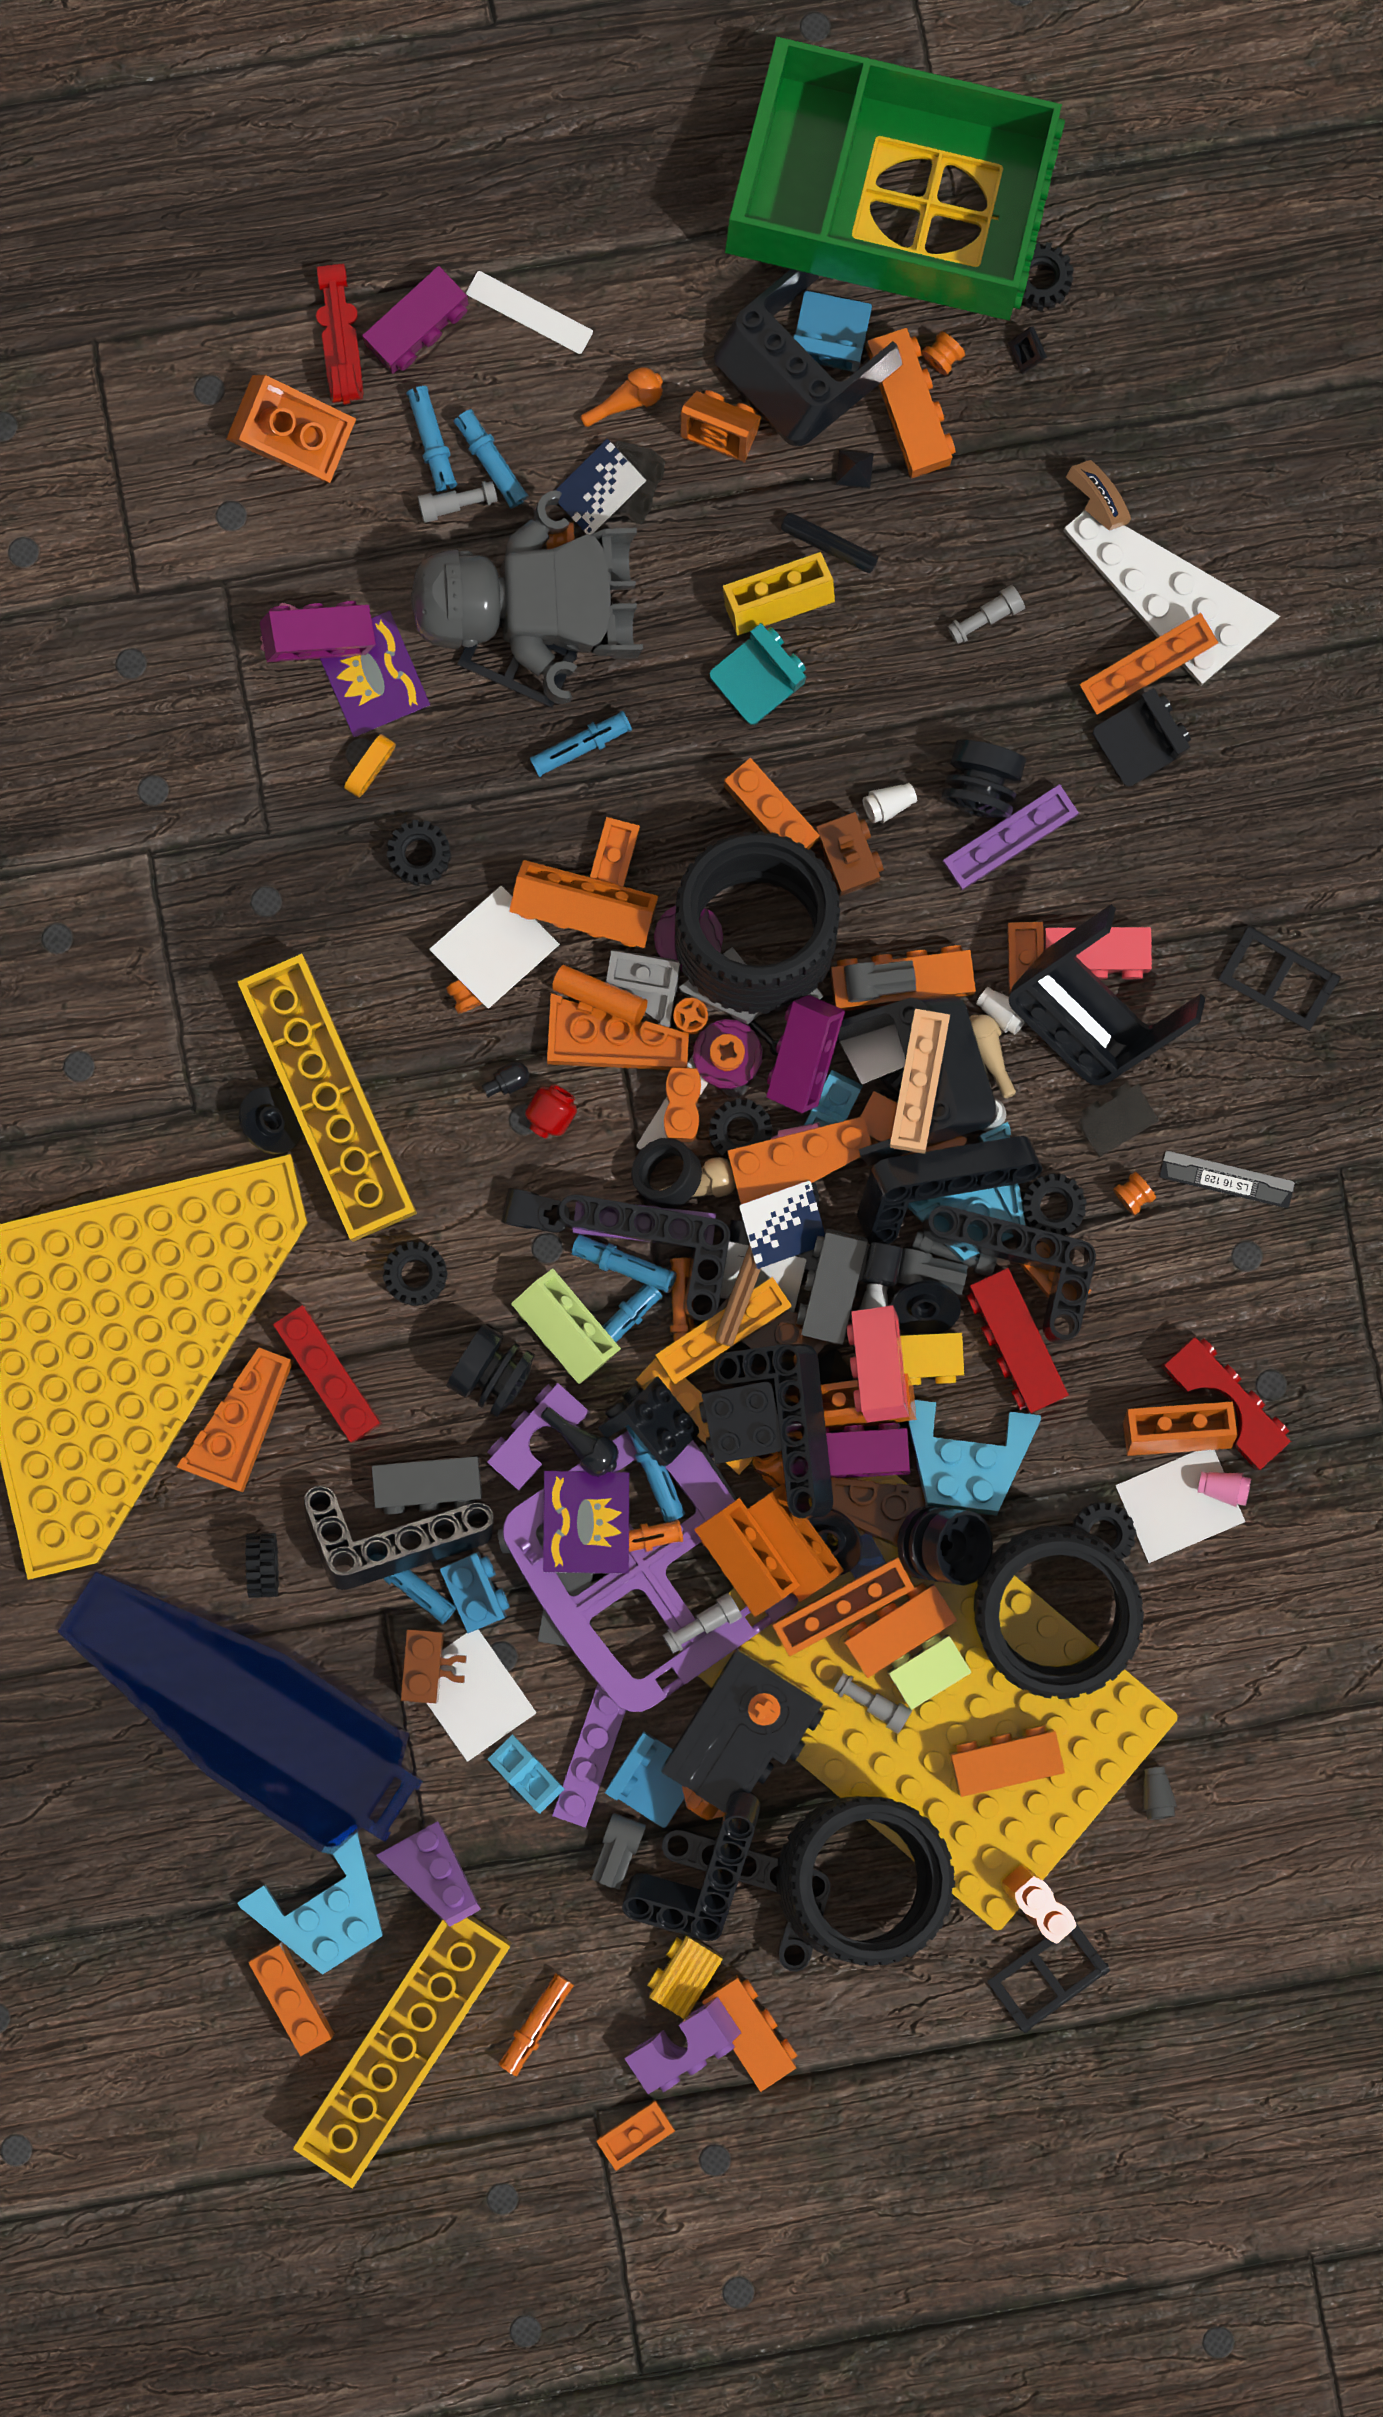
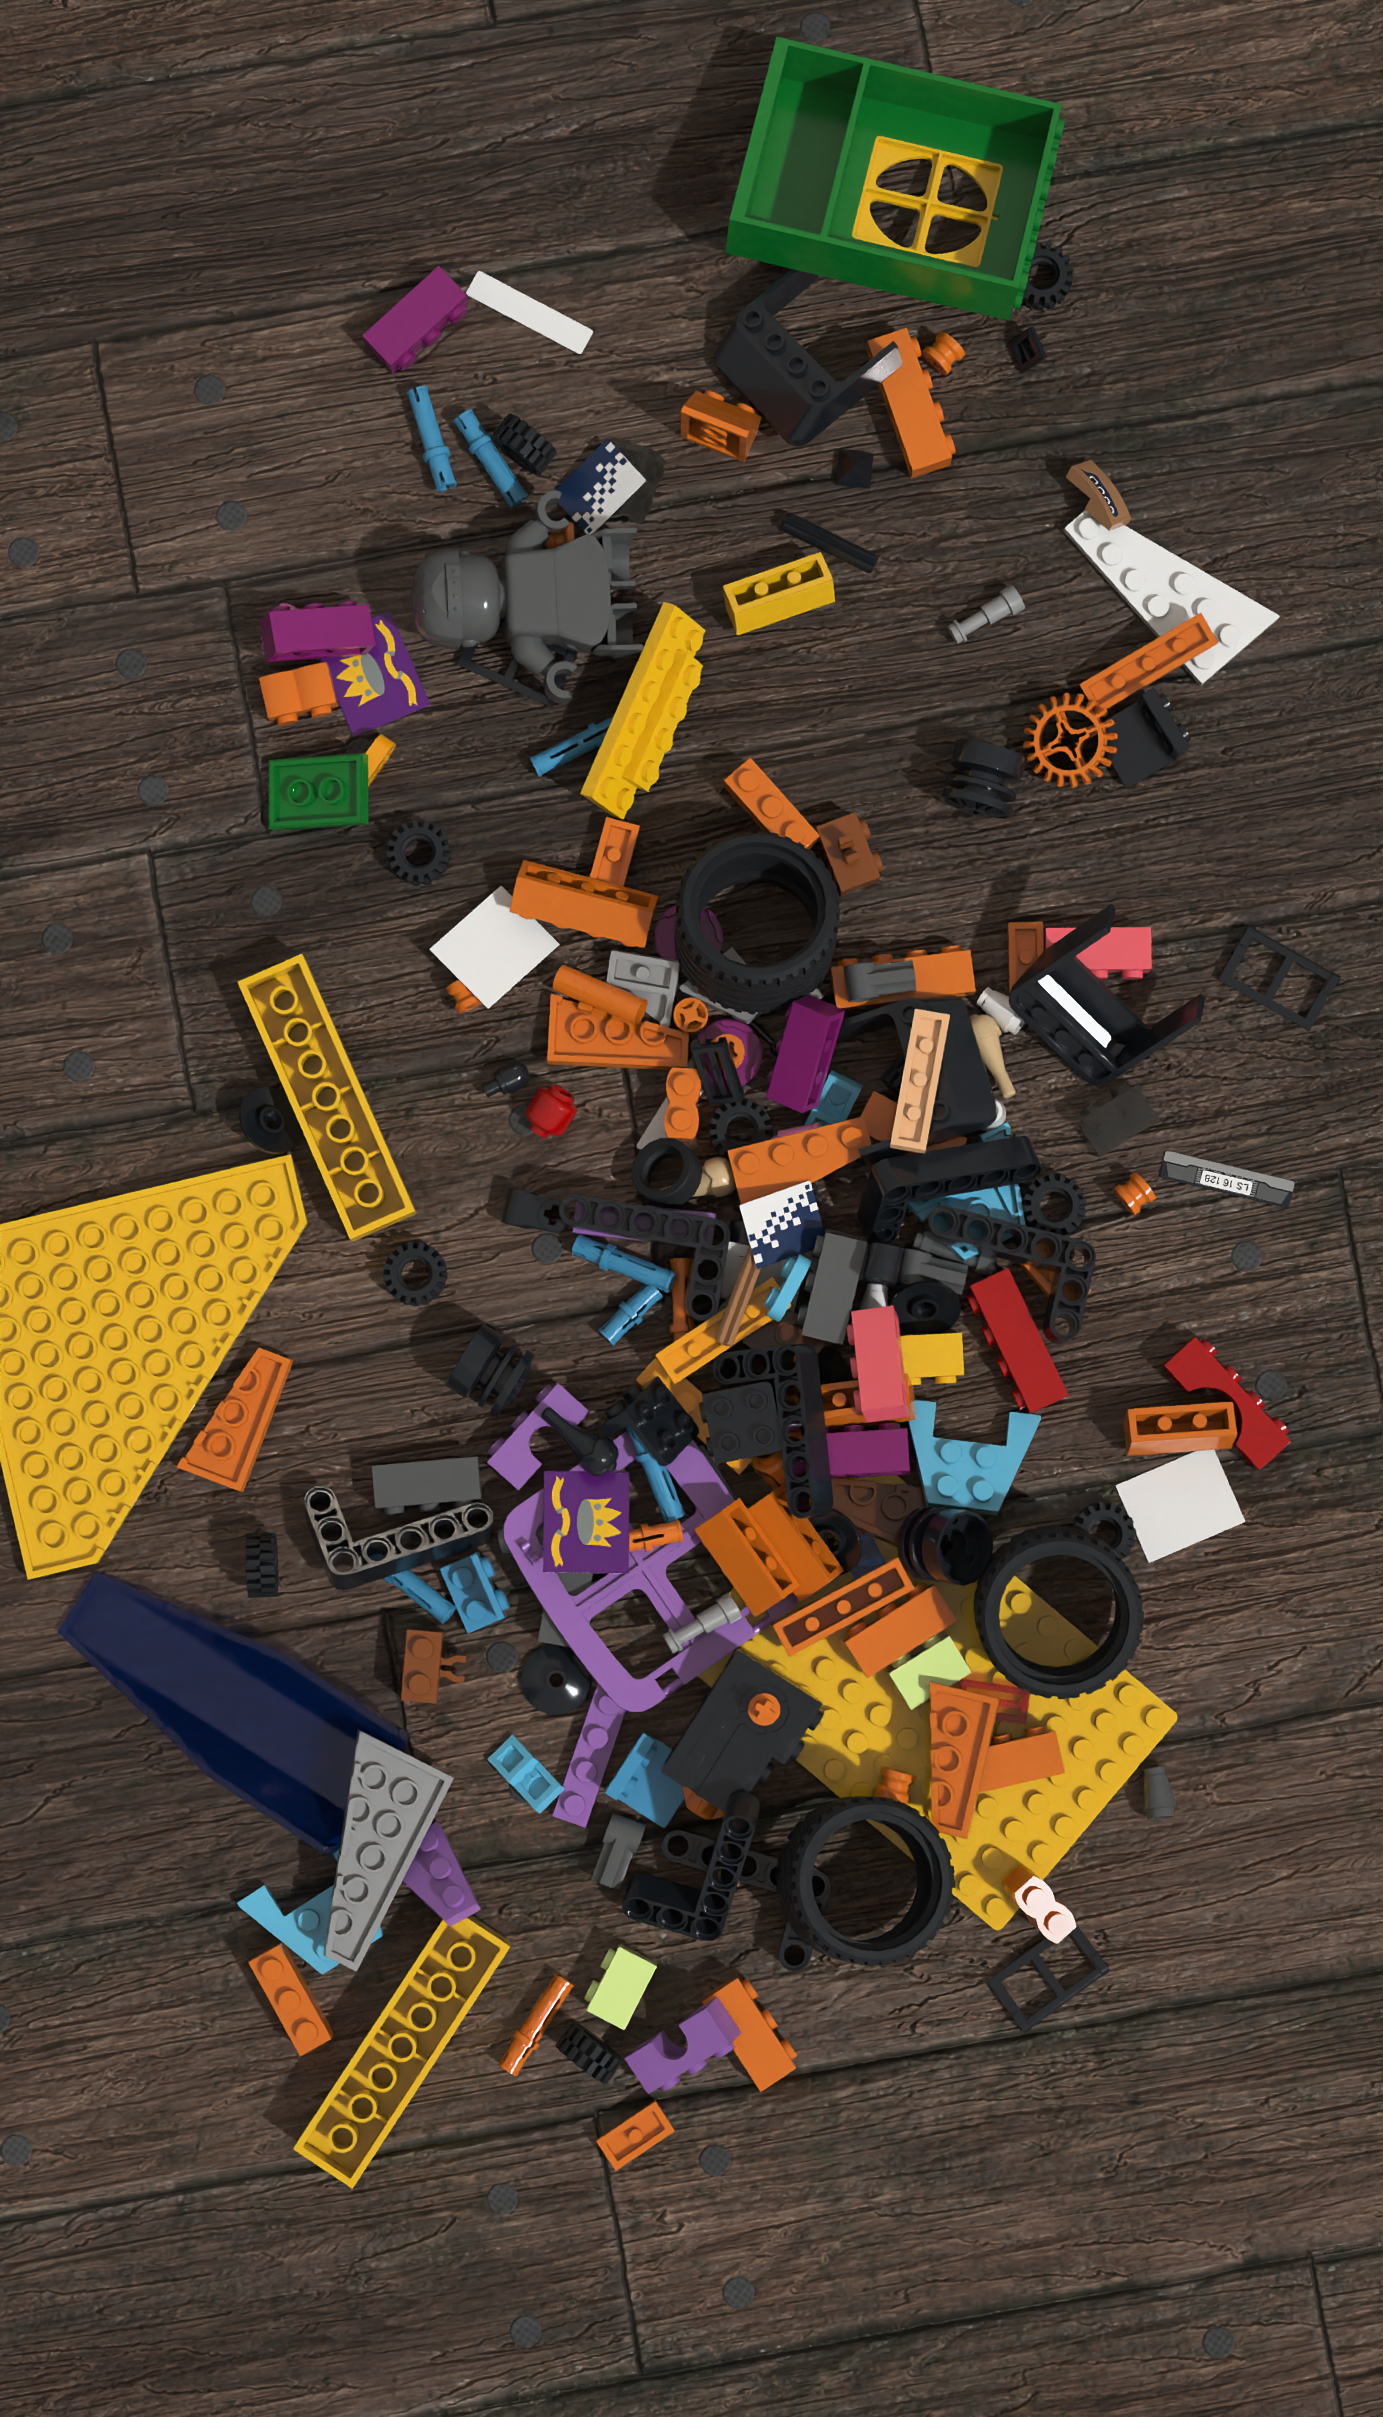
(291, 428): orange slope -> none
(299, 693): none -> orange brick
(318, 792): none -> green tile
(327, 1374): red arch -> none
(339, 337): red piece -> none
(384, 1824): none -> light grey wing
(451, 502): light grey piece -> none
(484, 1705): white sticker -> none
(524, 444): none -> black tyre
(538, 1688): none -> black dish
(565, 1326): yellowish green brick -> none
(589, 2053): none -> black tyre
(620, 1986): none -> yellowish green brick
(639, 390): orange piece -> none
(647, 713): none -> yellow plate
(684, 1976): yellow brick -> none
(729, 1067): none -> black tile
(759, 675): teal bracket -> none
(780, 1299): none -> medium azure plate
(833, 329): dark azure bracket -> none
(875, 1053): white sticker -> none
(877, 1705): light grey piece -> none
(888, 802): white cone -> none
(895, 1784): none -> orange wheel
(959, 1748): none -> orange wing
(1010, 837): medium lavender plate -> none
(1023, 1705): none -> clear red tile
(1058, 711): none -> orange gear
(1225, 1487): bright pink cone -> none

